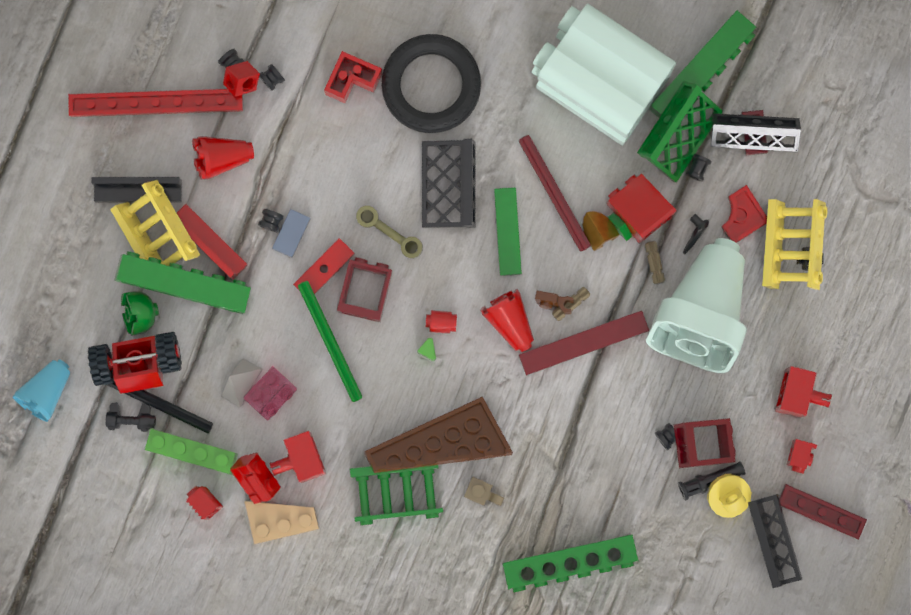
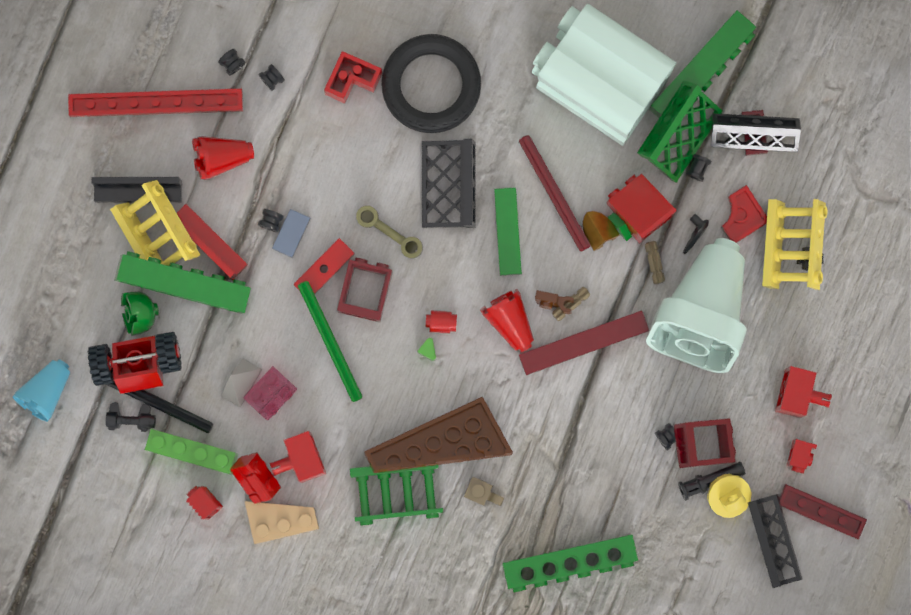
(241, 78): red brick -> none

